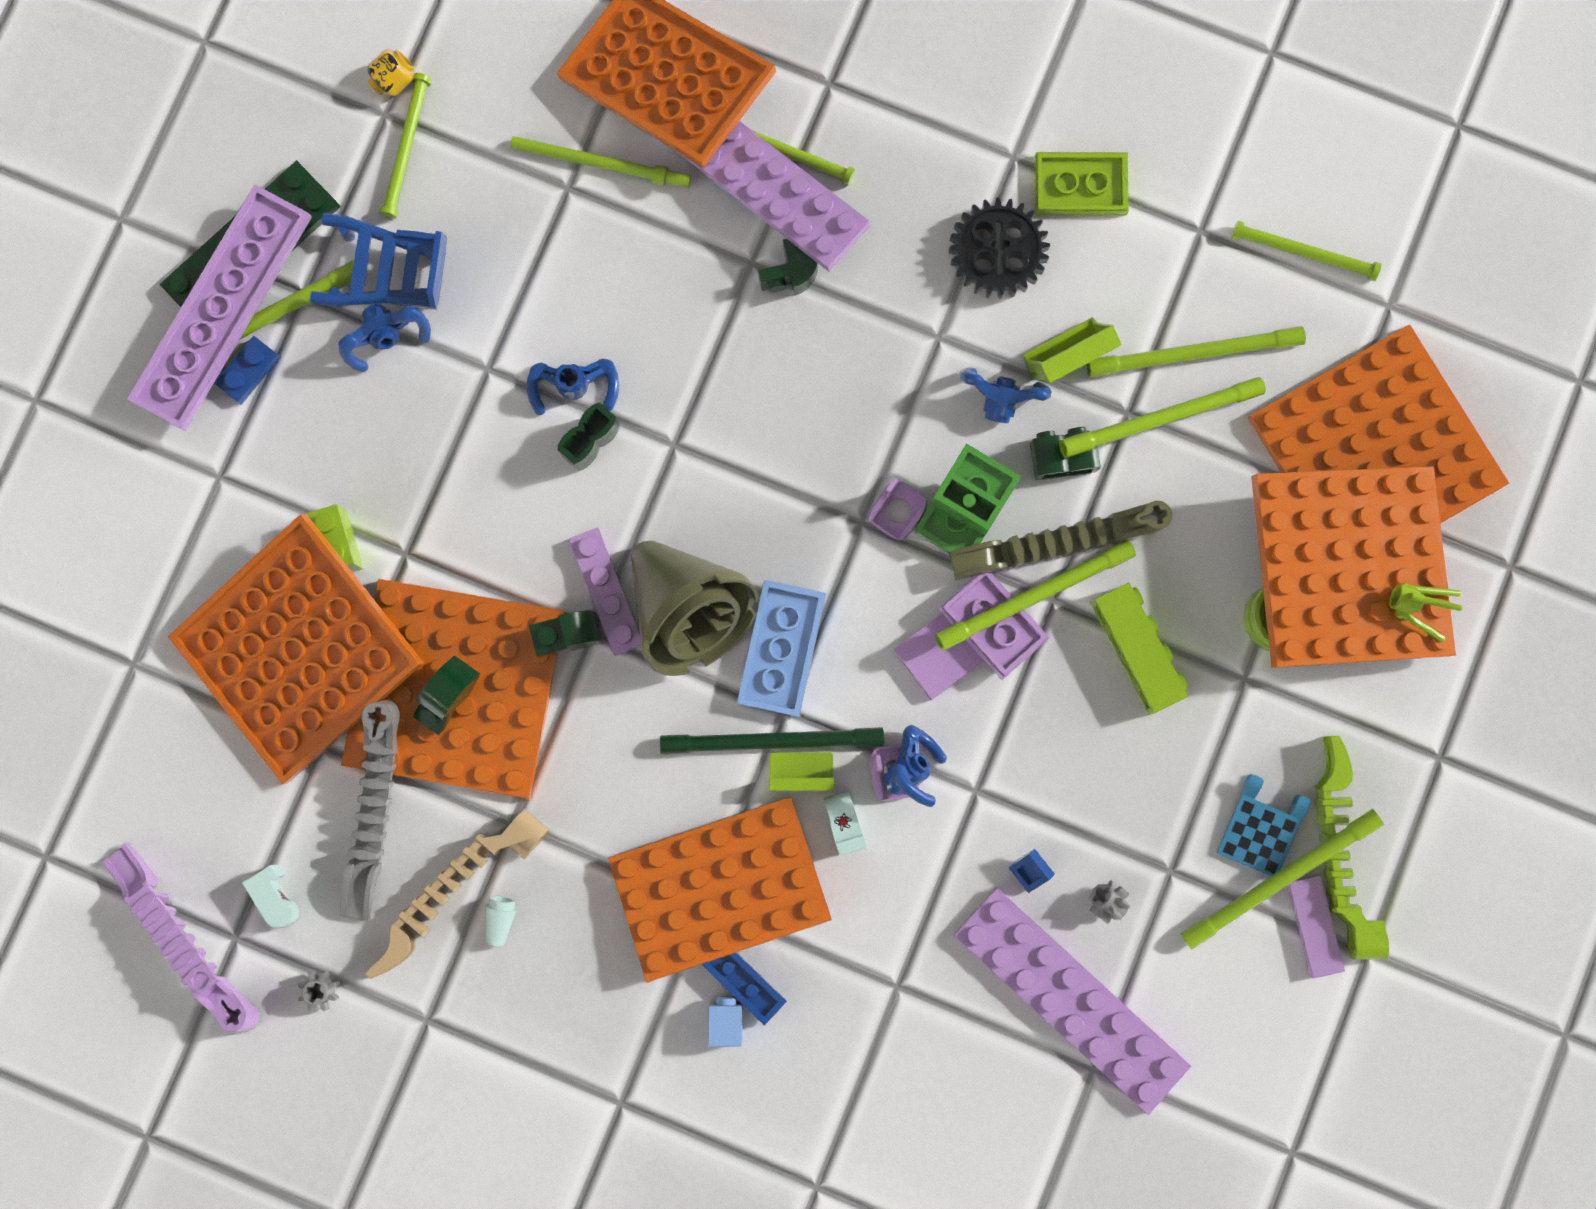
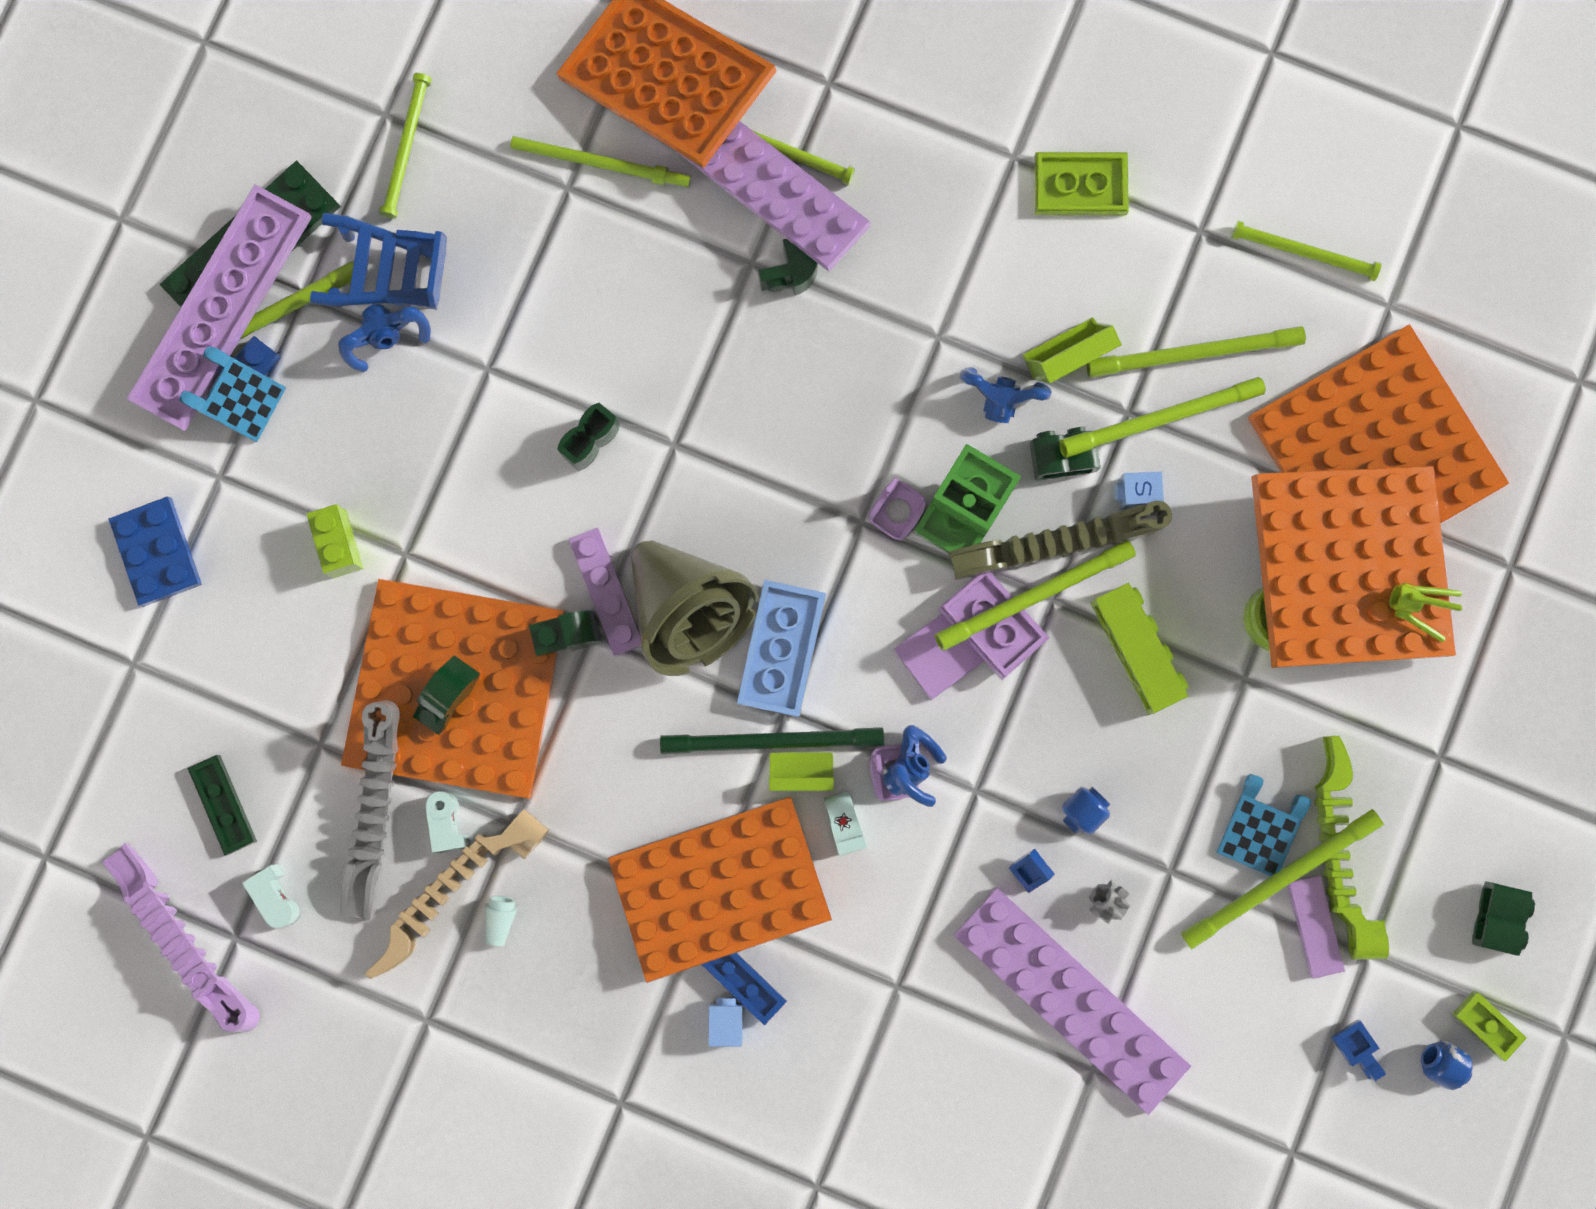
(155, 551): none -> blue plate
(222, 805): none -> dark green tile
(238, 397): none -> dark azure flag
(295, 649): orange plate -> none
(327, 987): light grey gear -> none
(390, 72): yellow head -> none
(442, 823): none -> light aqua leg
(568, 373): blue piece -> none
(1026, 248): black gear -> none
(1085, 810): none -> blue head
(1138, 489): none -> light blue brick
(1357, 1047): none -> blue plate
(1446, 1065): none -> blue head
(1489, 1026): none -> lime plate
(1503, 918): none -> dark green brick

